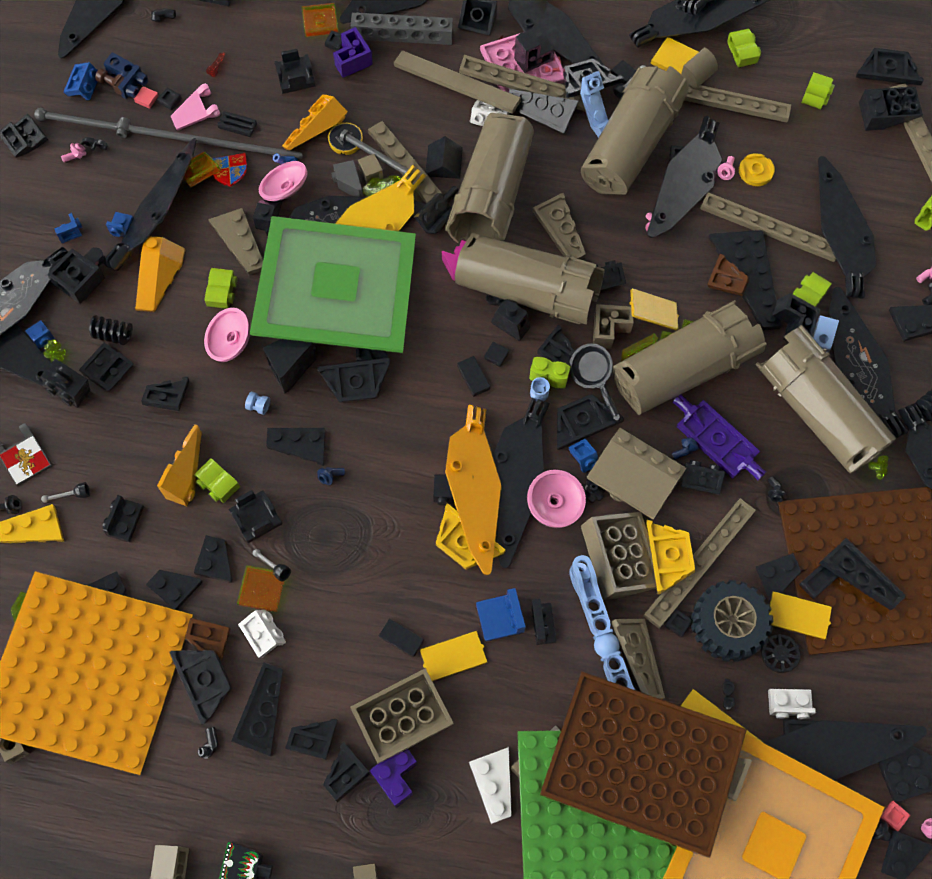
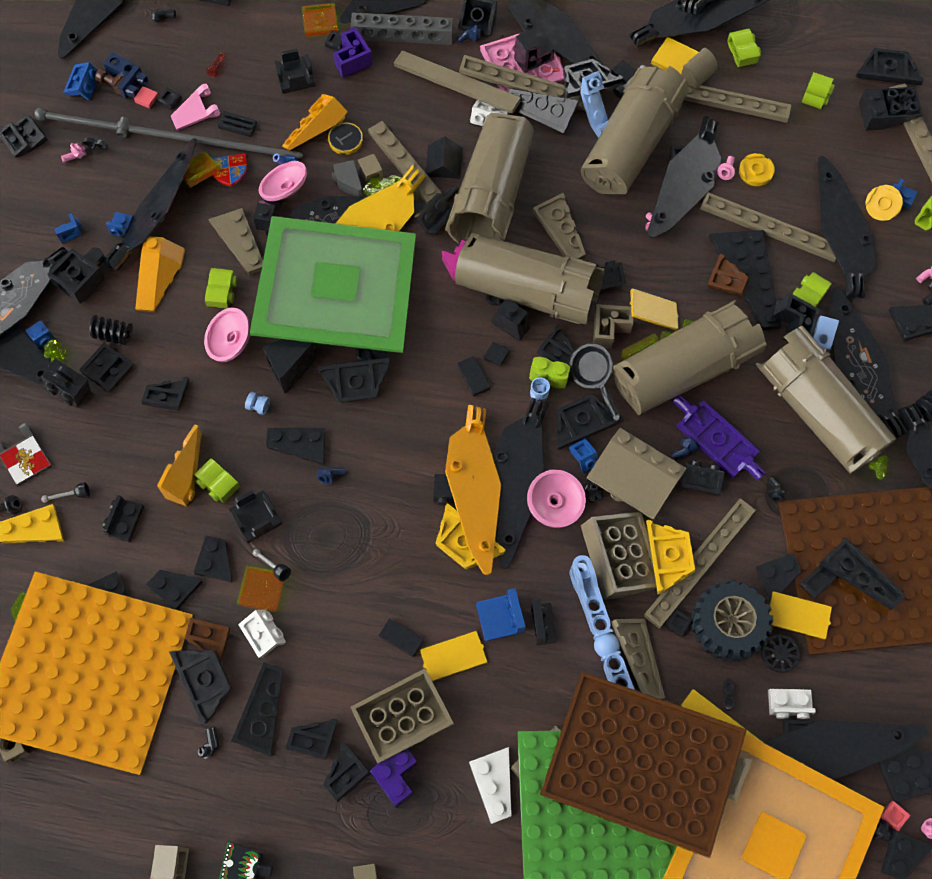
(345, 136): dark grey bar -> none
(473, 32): none -> dark blue plate
(884, 203): none -> yellow tile
(907, 194): none -> blue bracket

